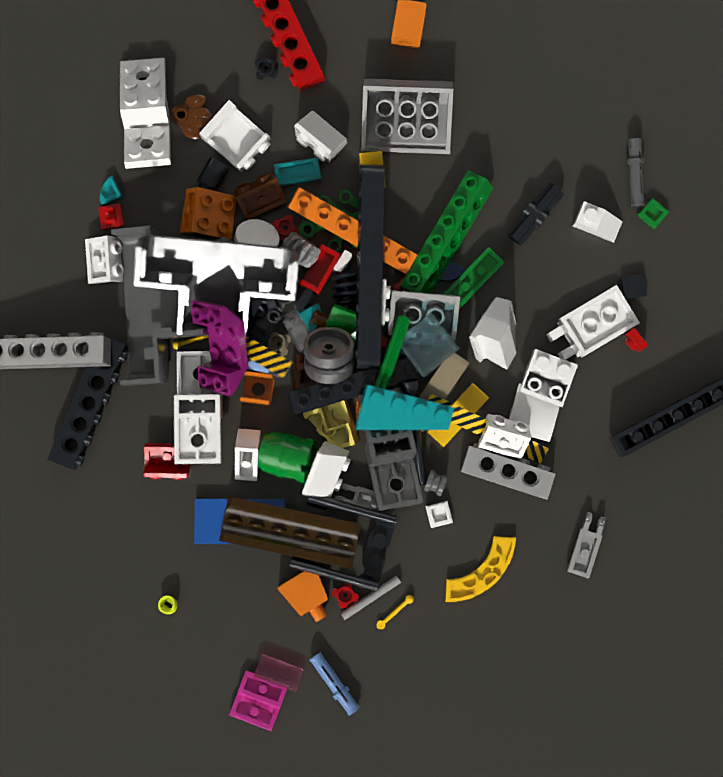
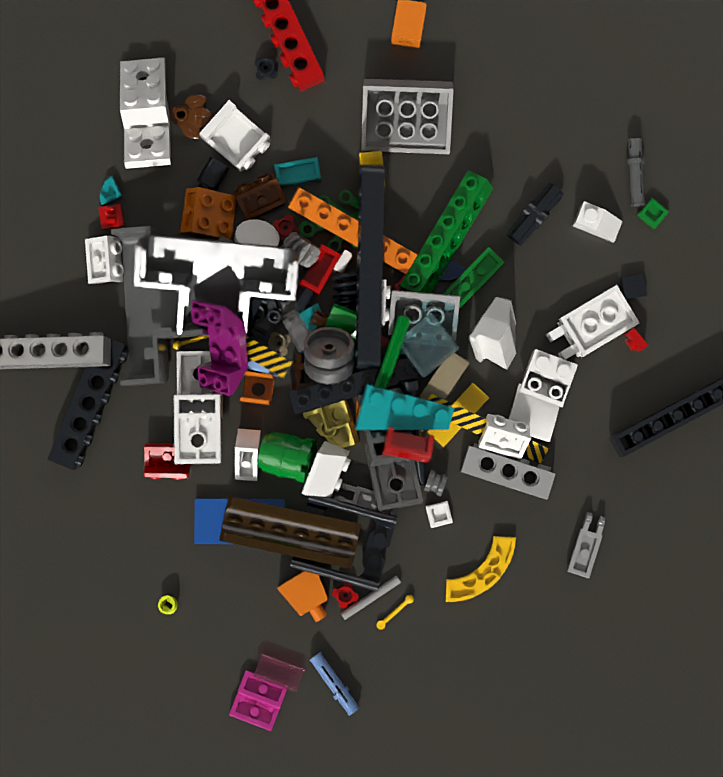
(320, 136): white slope -> none
(408, 446): none -> red panel

